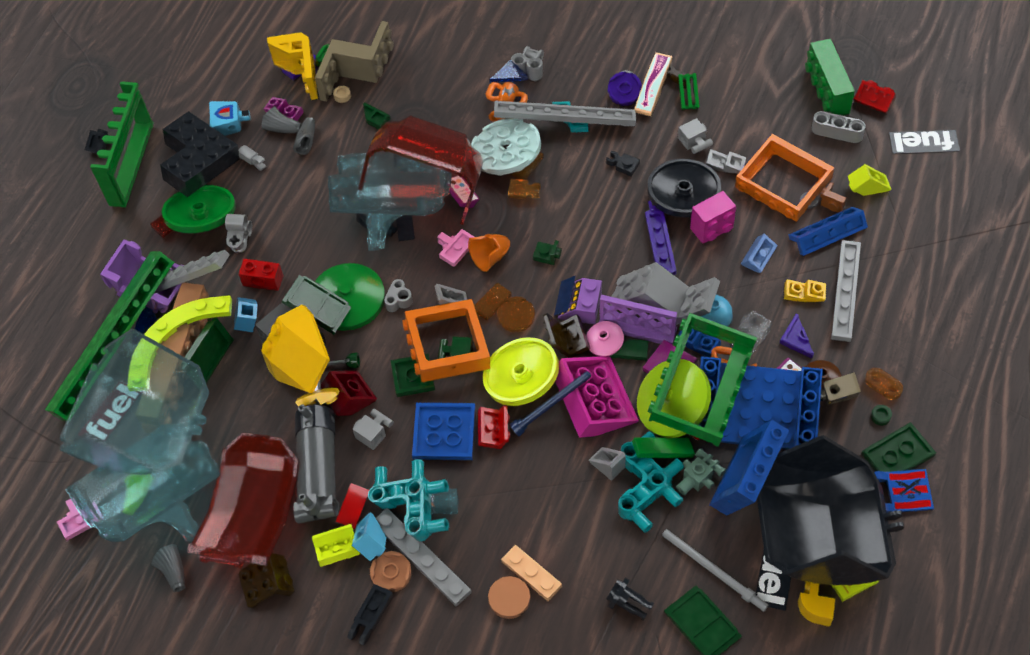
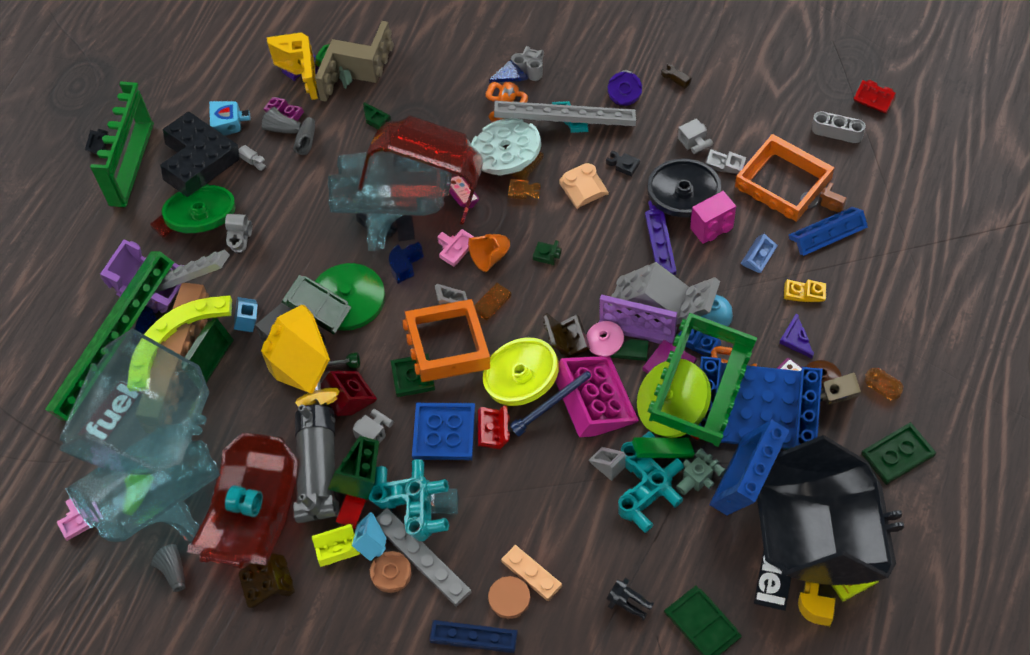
(243, 501): none -> teal wheel
(261, 274): red brick -> none
(342, 94): tan tile -> none
(345, 77): none -> sand green plate
(357, 470): none -> dark green wedge
(370, 613): black hinge -> none
(393, 296): light grey piece -> none
(401, 260): none -> clear blue brick
(459, 346): dark green brick -> none
(473, 636): none -> dark blue tile
(516, 314): clear orange tile -> none
(564, 295): dark blue sticker -> none
(583, 185): none -> light nougat slope
(584, 301): medium lavender slope -> none
(653, 84): slope -> none
(695, 89): green tile -> none
(747, 593): light grey bar -> none
(761, 331): clear brick -> none
(829, 77): green brick -> none
(846, 291): light grey plate -> none
(868, 181): neon yellow slope -> none
(881, 415): dark green tile -> none
(907, 490): flag -> none
(924, 141): sticker -> none

